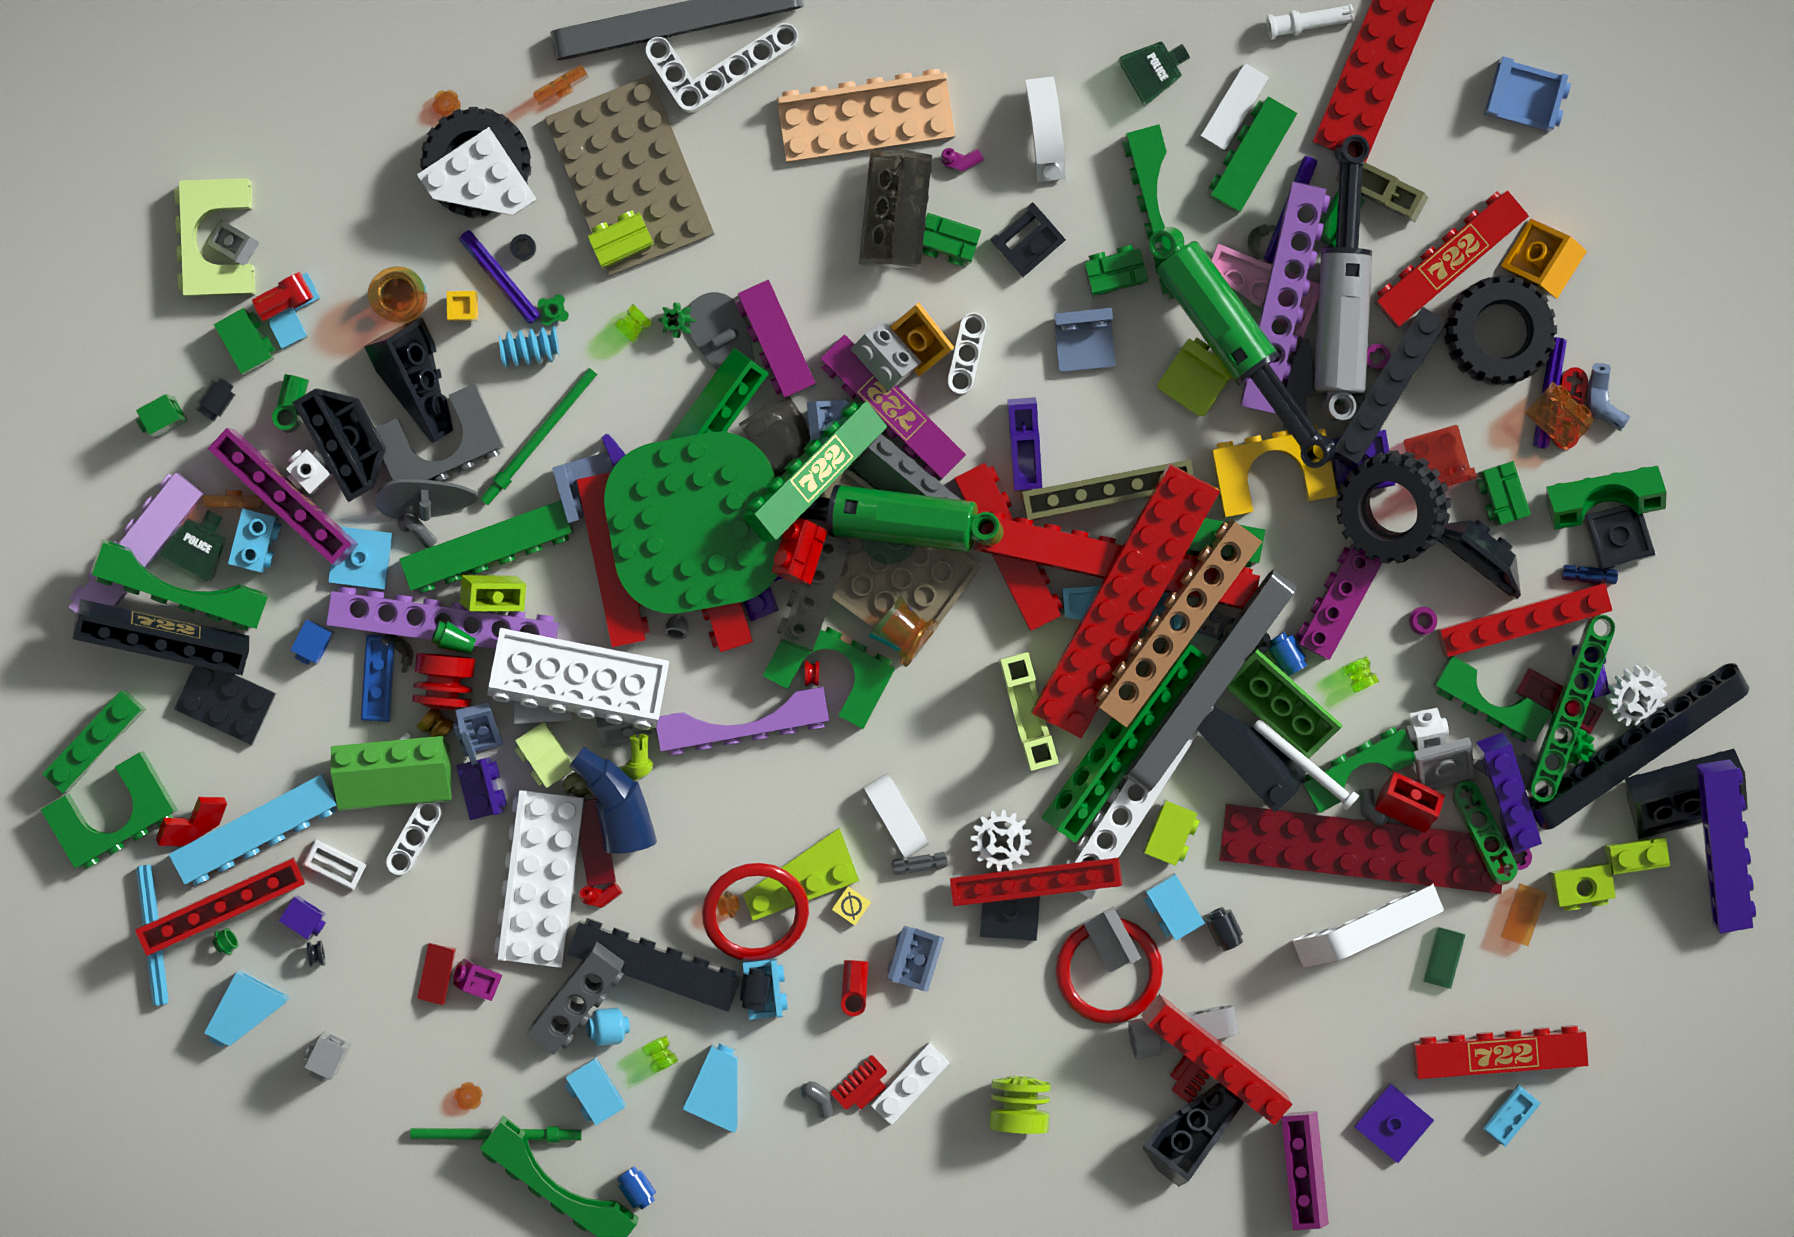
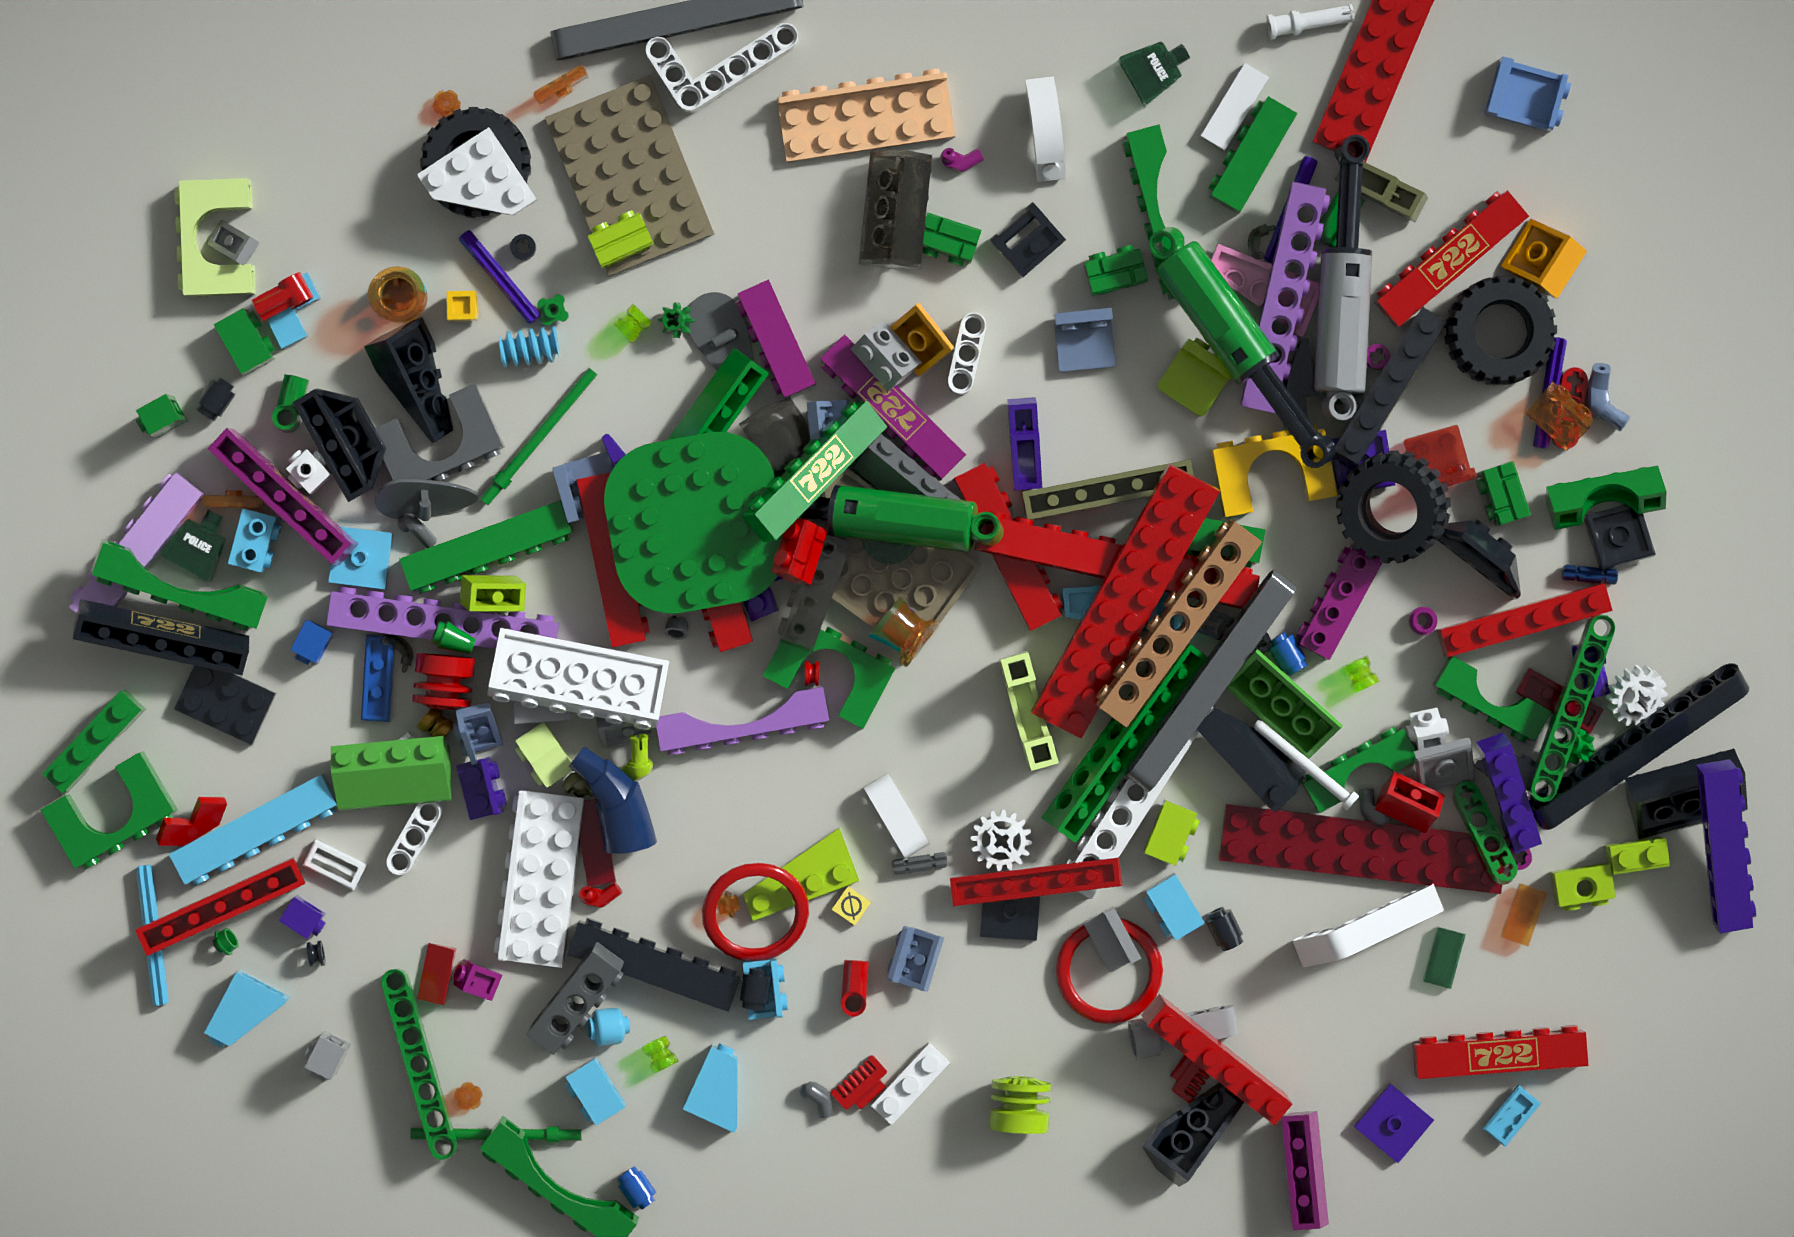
(416, 1078): none -> green beam

